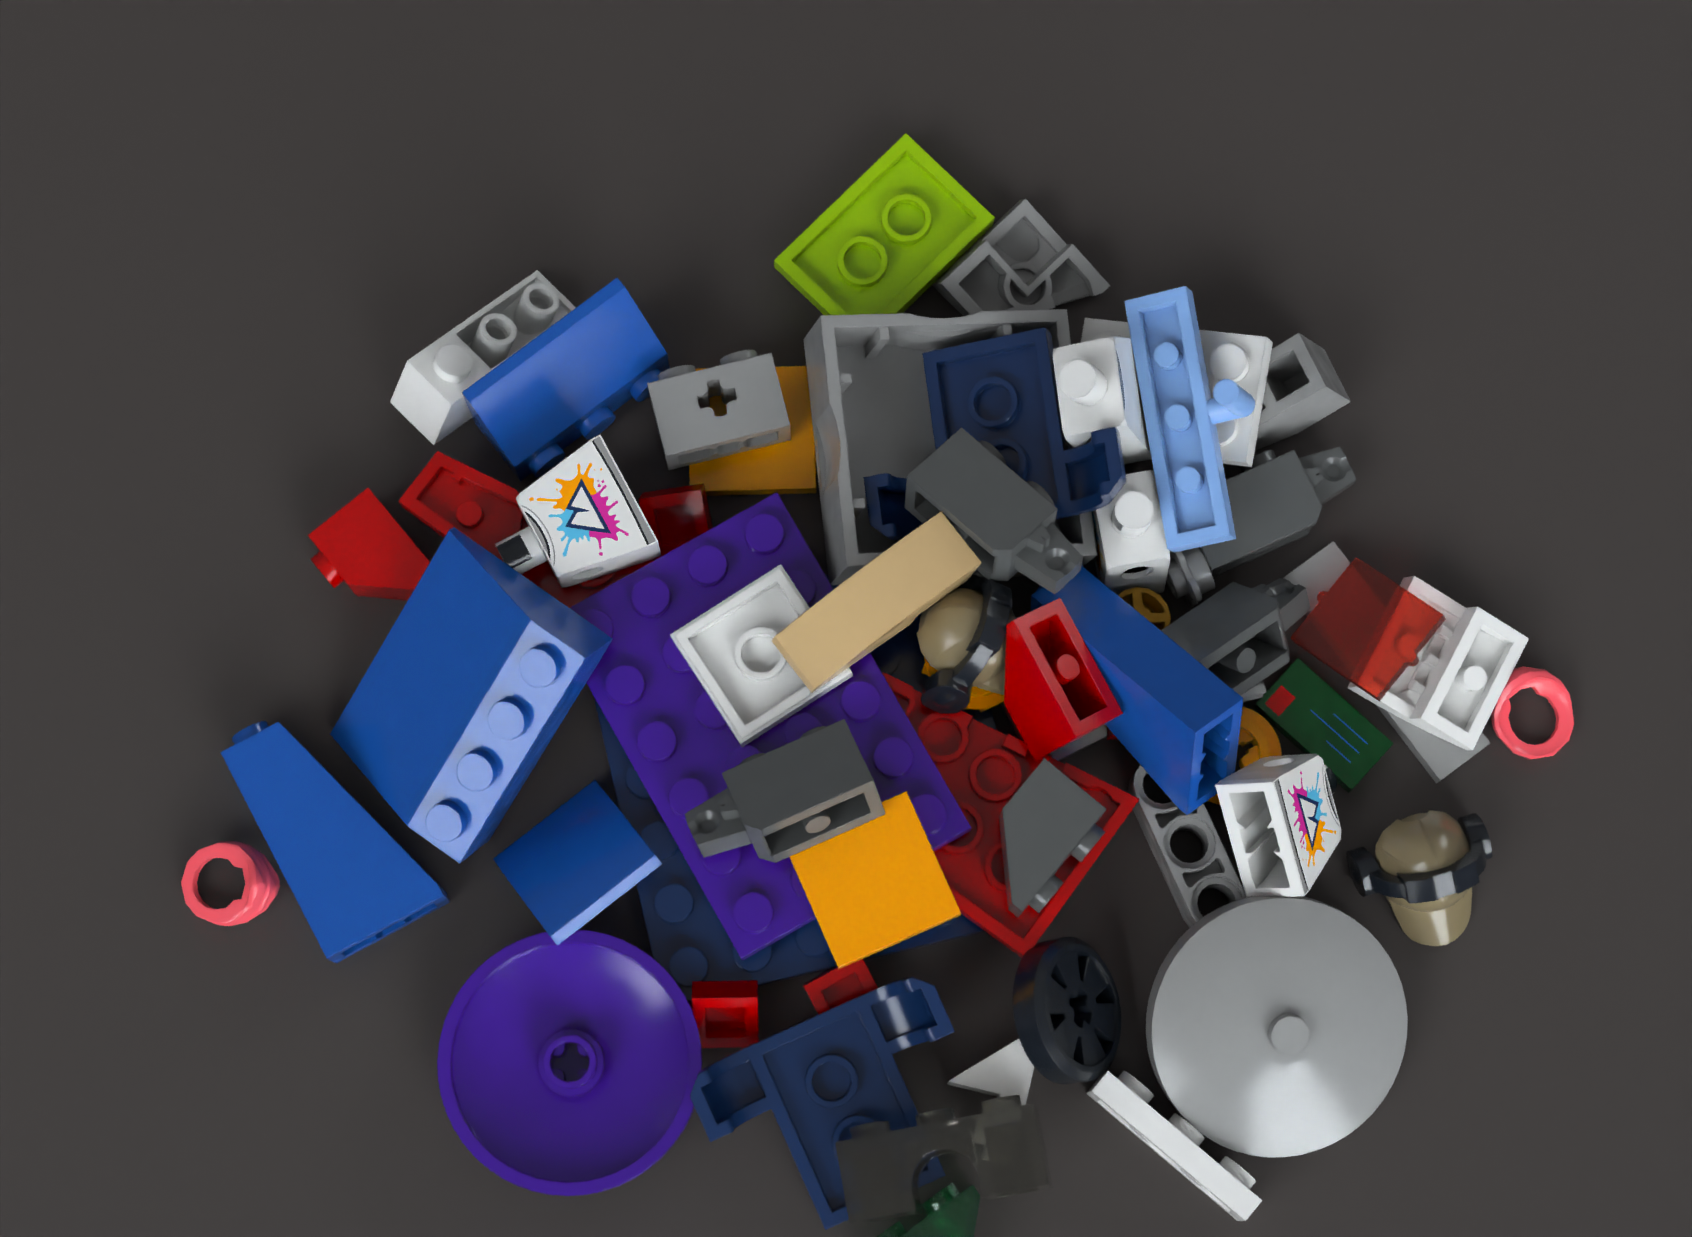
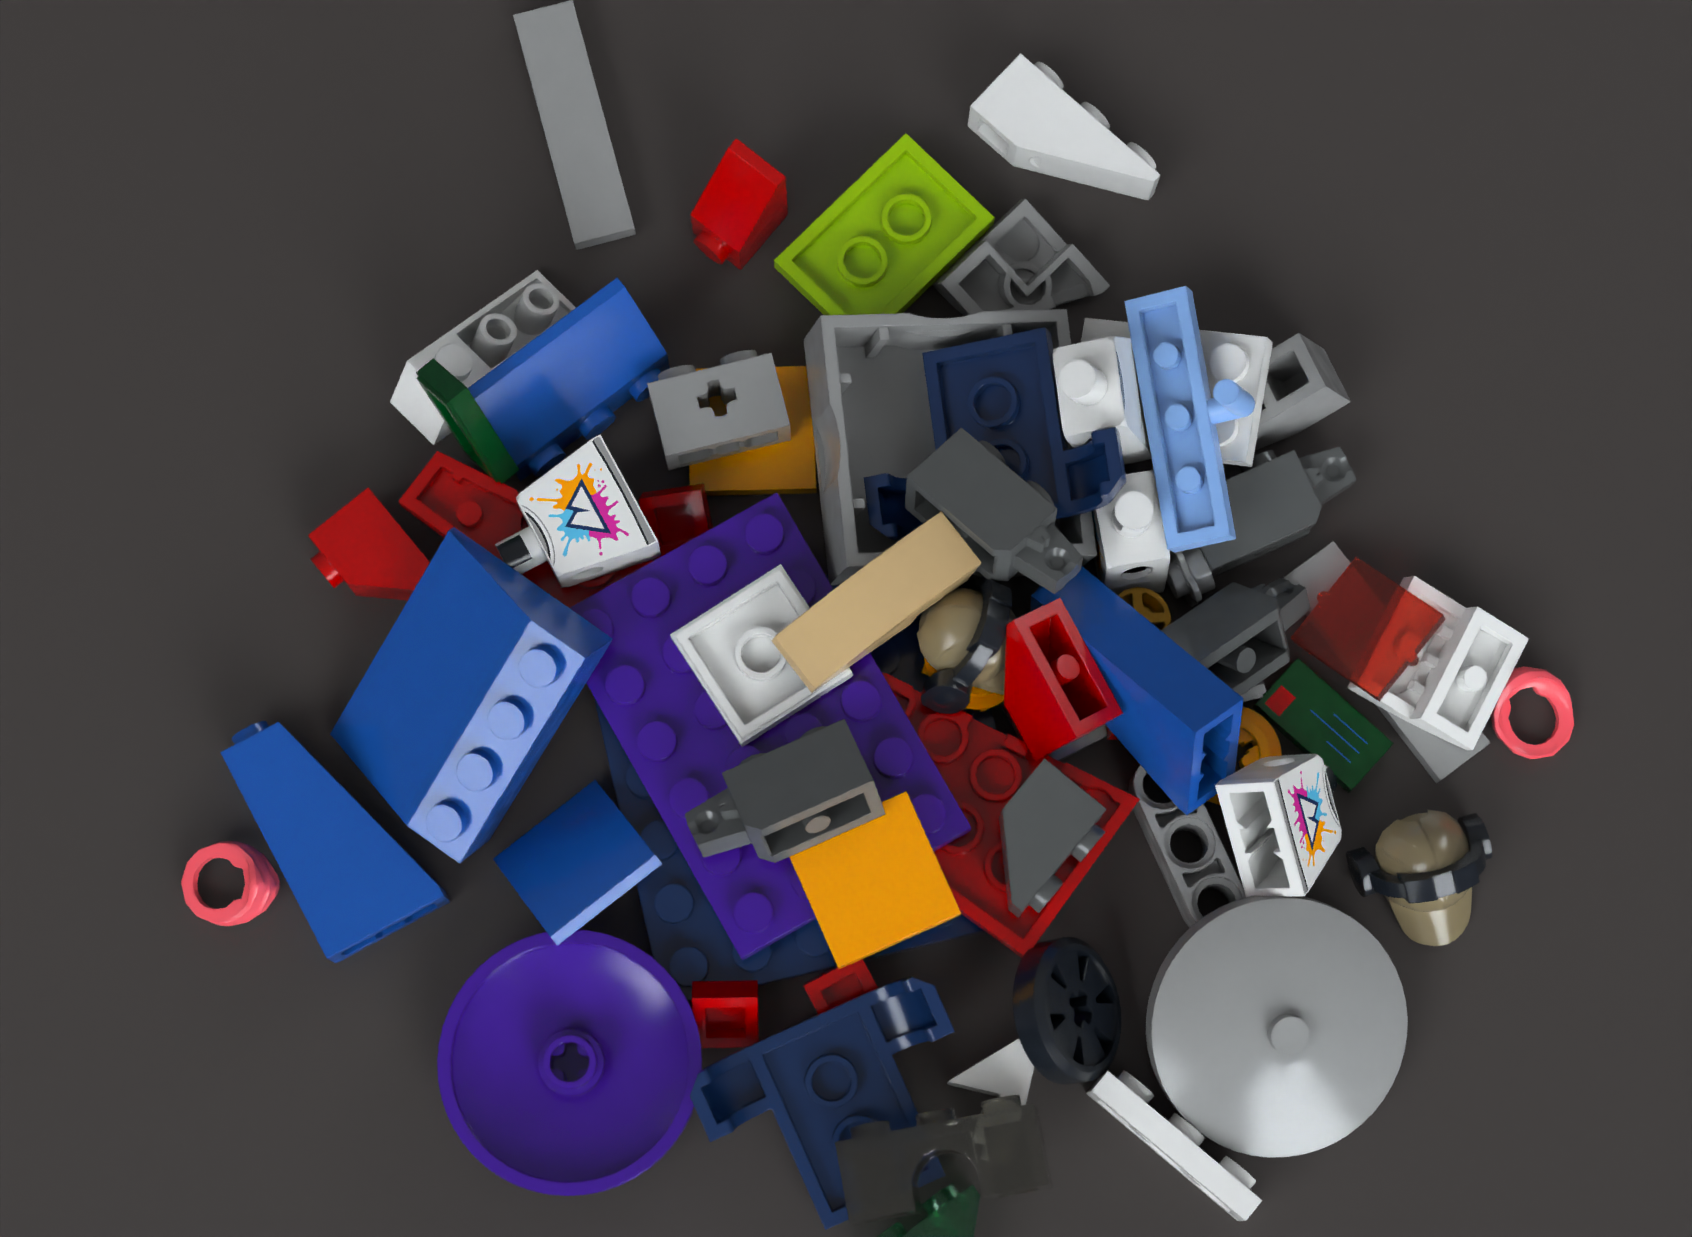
(466, 421): none -> dark green tile
(574, 125): none -> light grey tile
(739, 207): none -> red slope
(1049, 133): none -> white slope

